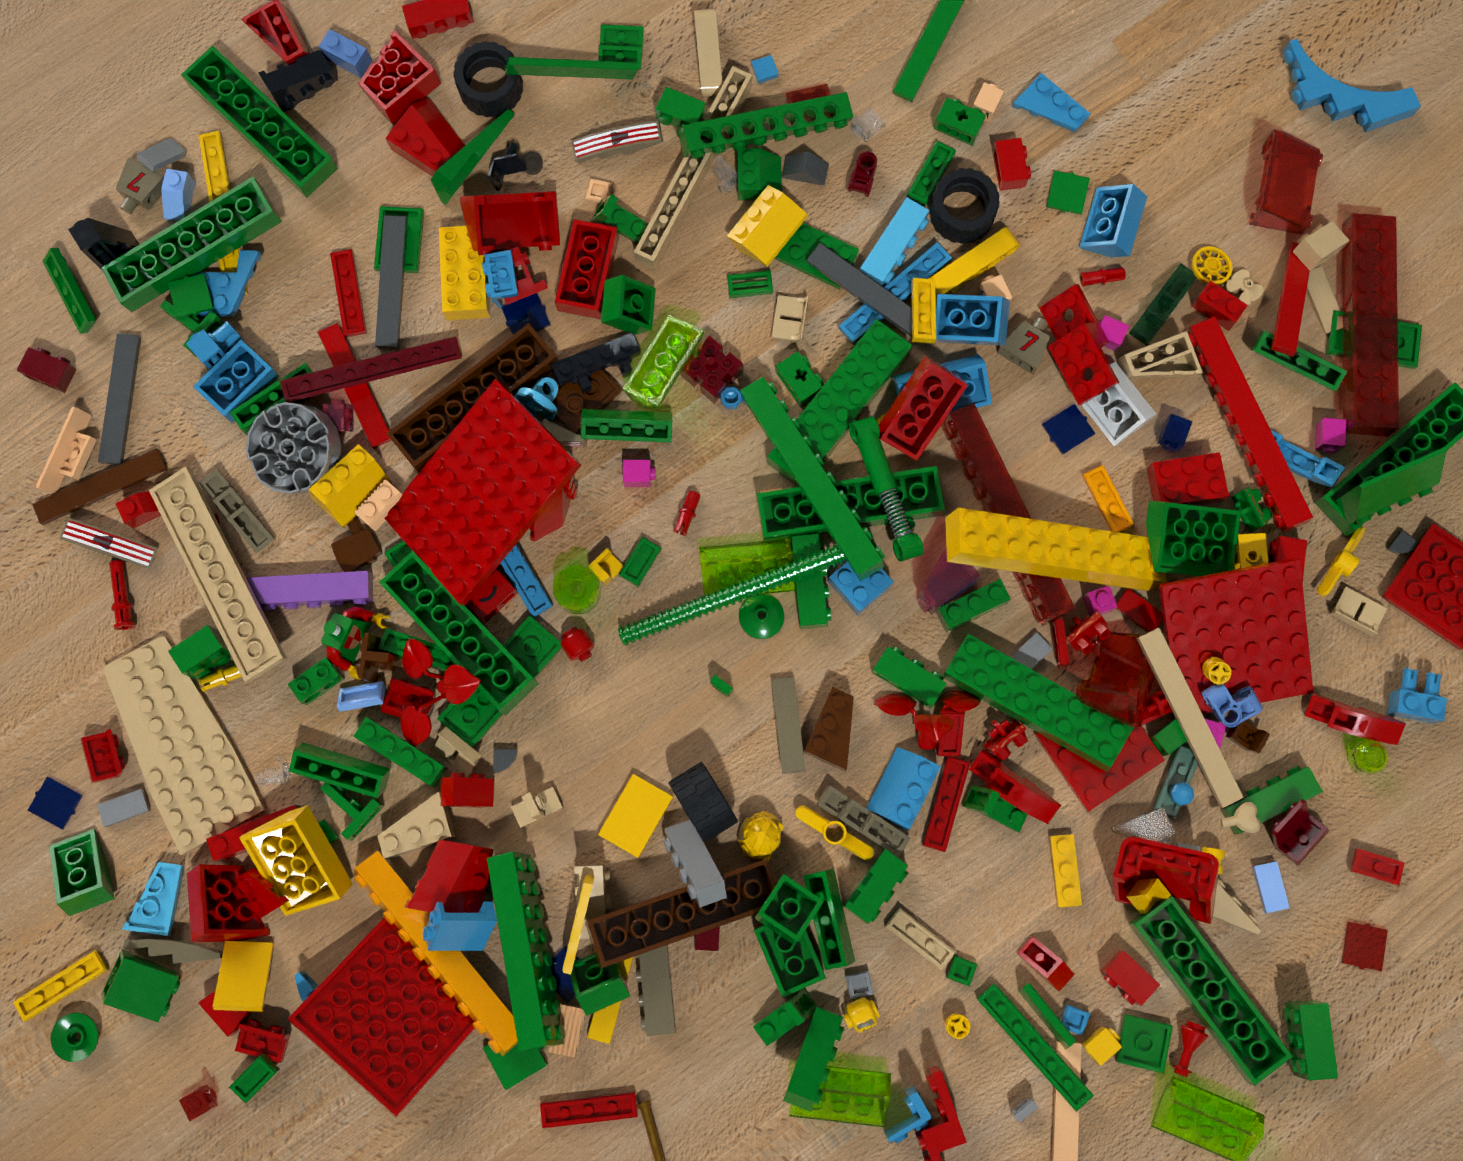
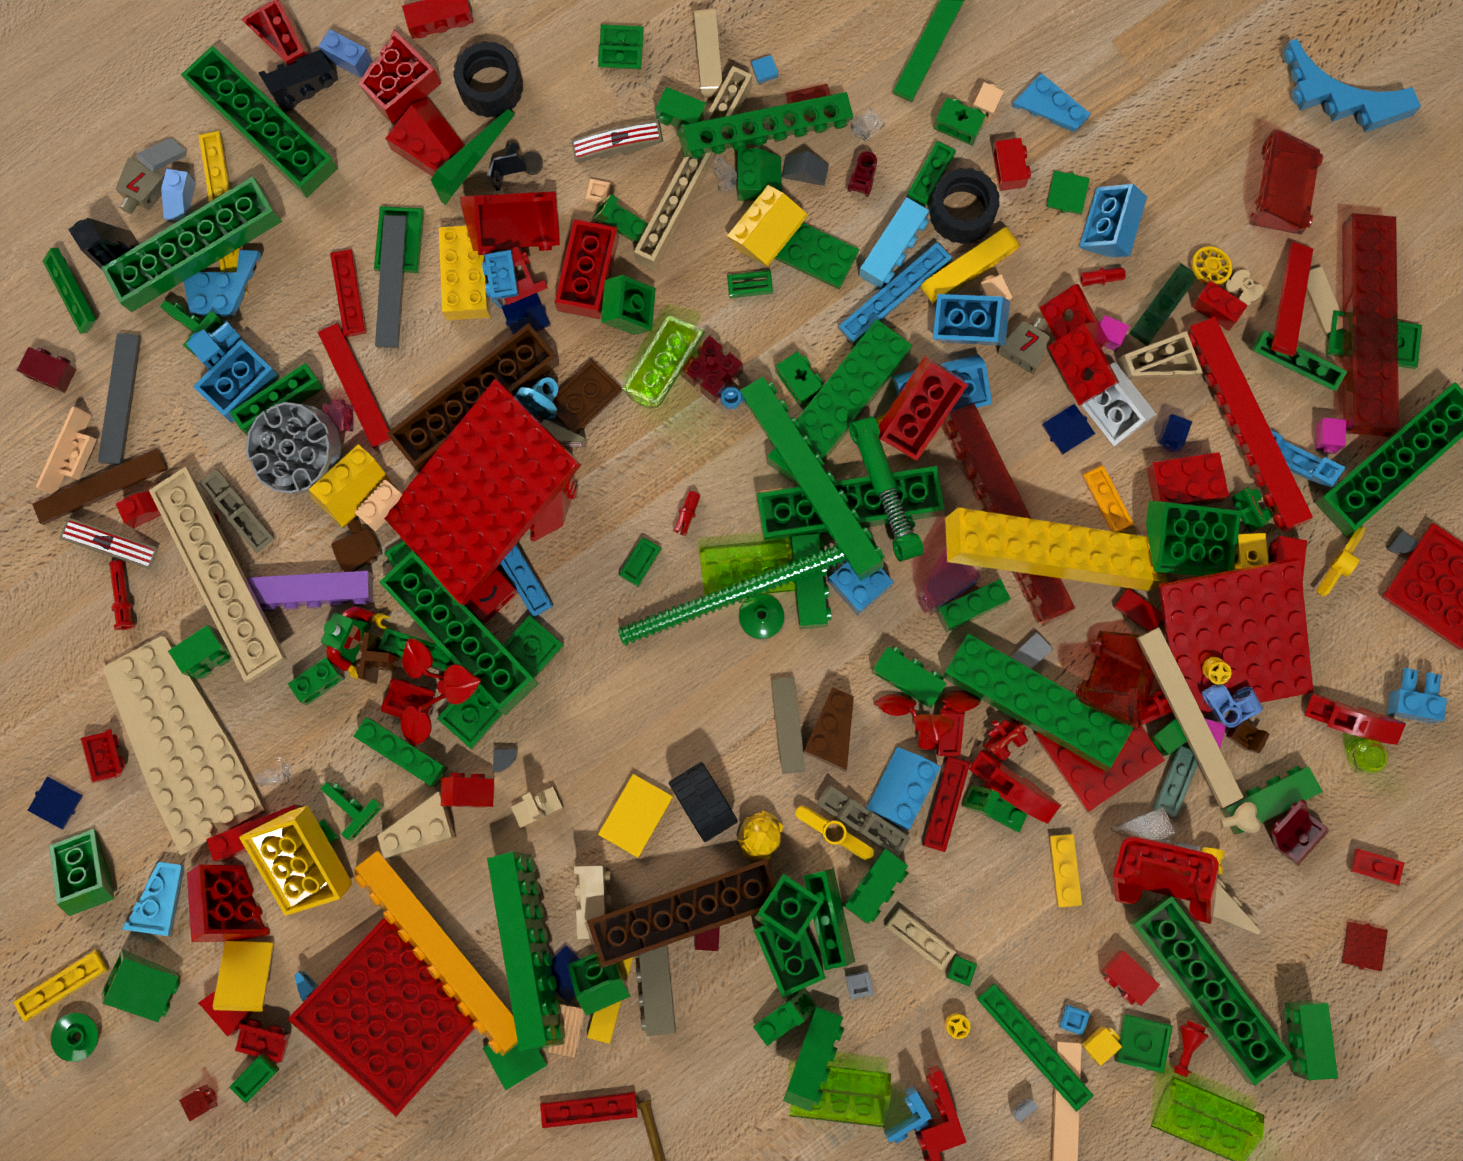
(123, 807): light grey tile -> none
(181, 950): dark tan slope -> none
(190, 295): green piece -> none
(221, 677): yellow pin -> none
(259, 892): red wing -> none
(339, 770): green brick -> none
(361, 696): light blue tile -> none
(370, 369): dark red plate -> none
(447, 745): tan piece -> none
(454, 876): red wedge -> none
(459, 930): dark azure panel -> none
(571, 68): green tile -> none
(571, 578): clear neon green brick -> none
(577, 644): red head -> none
(578, 924): yellow tile -> none
(583, 364): black hinge -> none
(606, 567): yellow panel -> none
(626, 425): green brick -> none
(638, 473): dark pink brick -> none
(695, 864): light grey brick -> none
(721, 686): green tile -> none
(792, 308): tan piece -> none
(861, 1015): yellow head -> none
(862, 288): dark grey tile -> none
(923, 310): yellow plate -> none
(1046, 963): red slope -> none
(1047, 1016): green tile -> none
(1060, 643): red tile -> none
(1085, 630): red hips -> none
(1100, 600): dark pink brick -> none
(1146, 893): yellow panel -> none
(1181, 794): dark azure tile -> none
(1270, 887): light blue tile -> none
(1320, 245): tan brick -> none
(1369, 617): tan piece -> none
(1392, 488): green slope -> none

